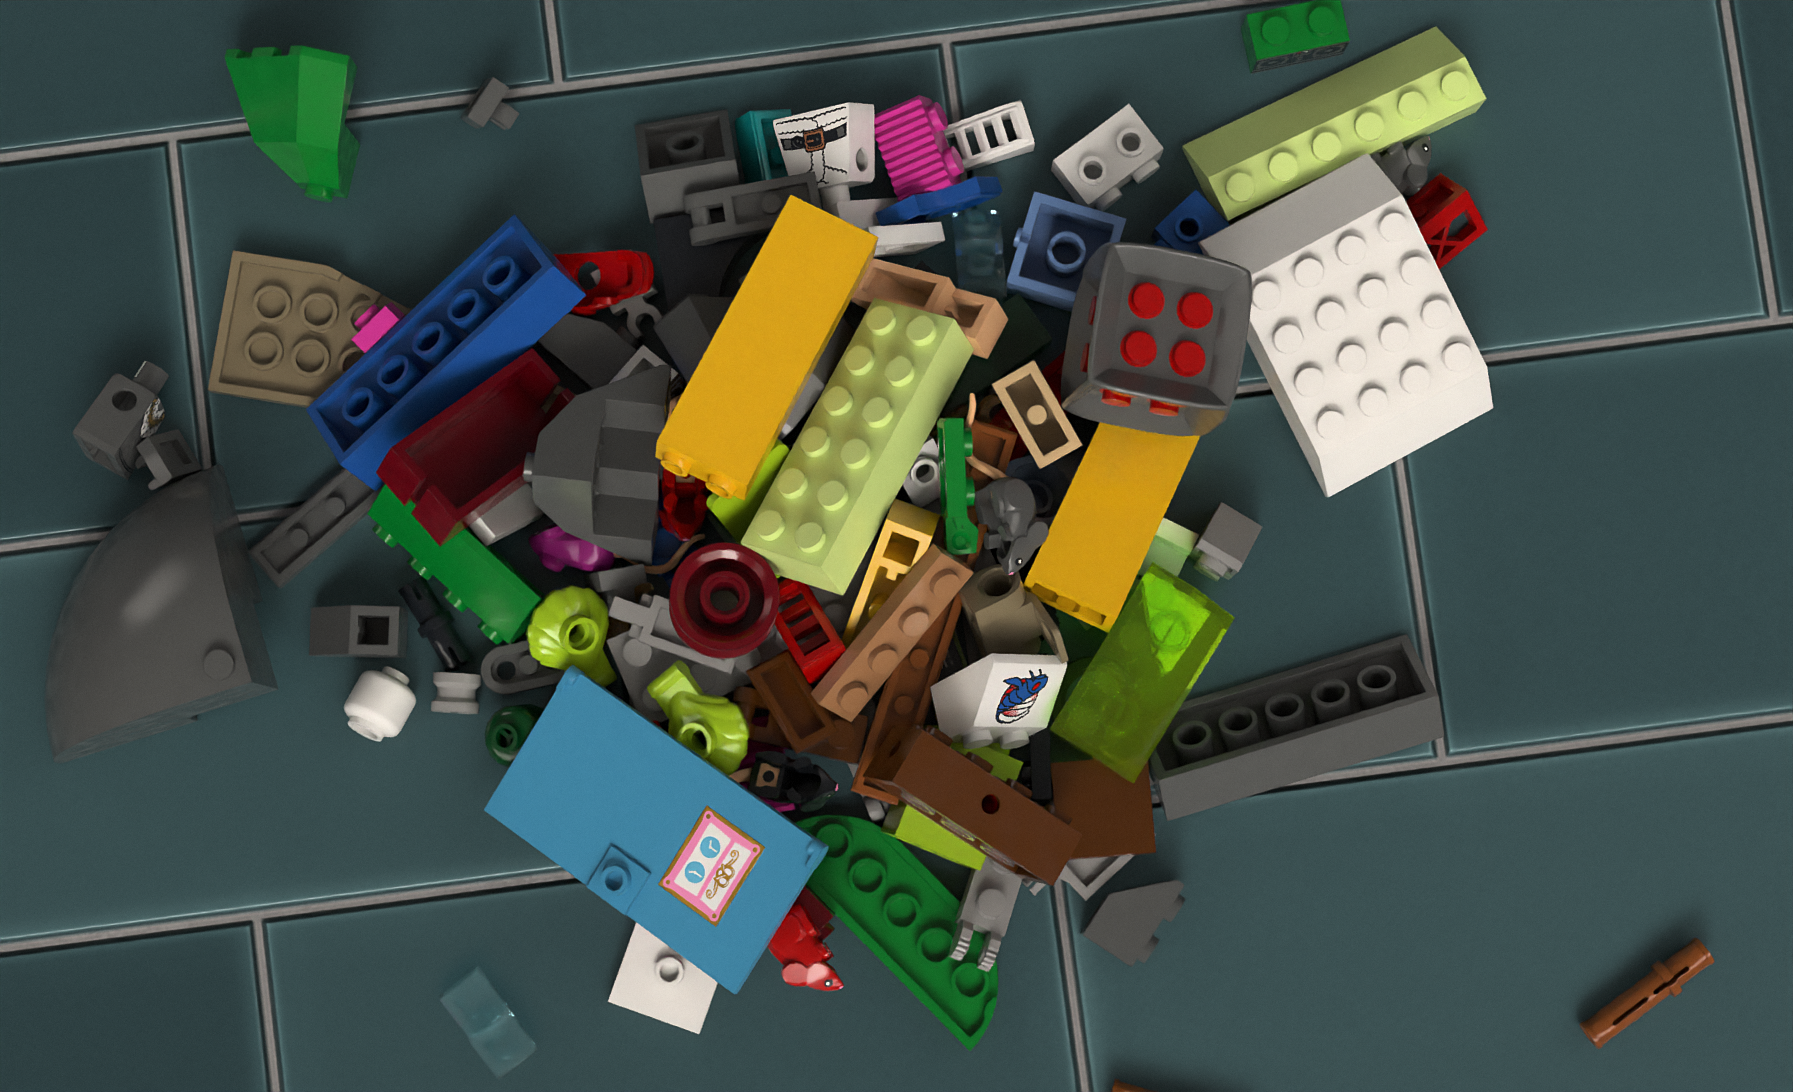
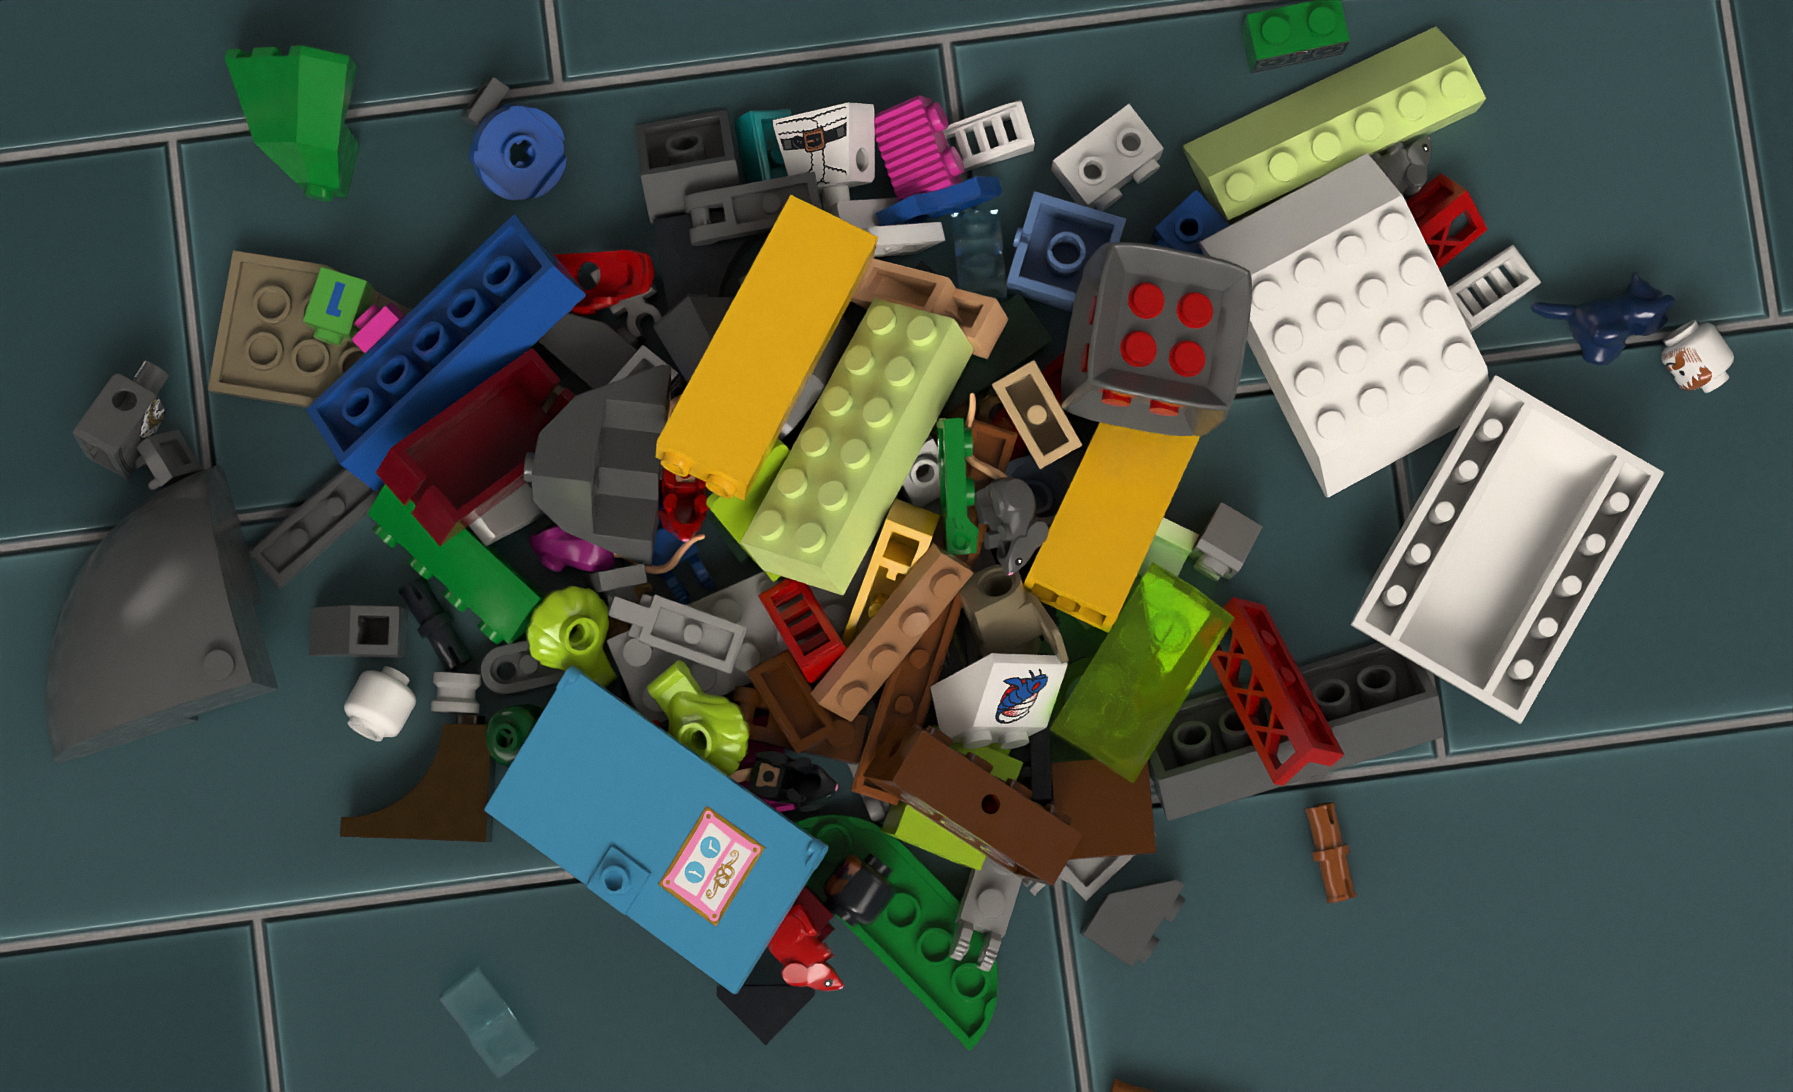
(337, 305): none -> bright green brick
(448, 798): none -> dark brown arch
(491, 152): none -> blue plate
(662, 983): white plate -> none
(716, 631): dark red wheel -> none
(766, 1007): none -> black slope
(859, 889): none -> black head
(1284, 687): none -> red fence
(1330, 852): none -> dark orange pin
(1468, 306): none -> white slope
(1506, 548): none -> white slope
(1607, 322): none -> dark blue animal
(1661, 982): dark orange pin -> none
(1697, 356): none -> white head

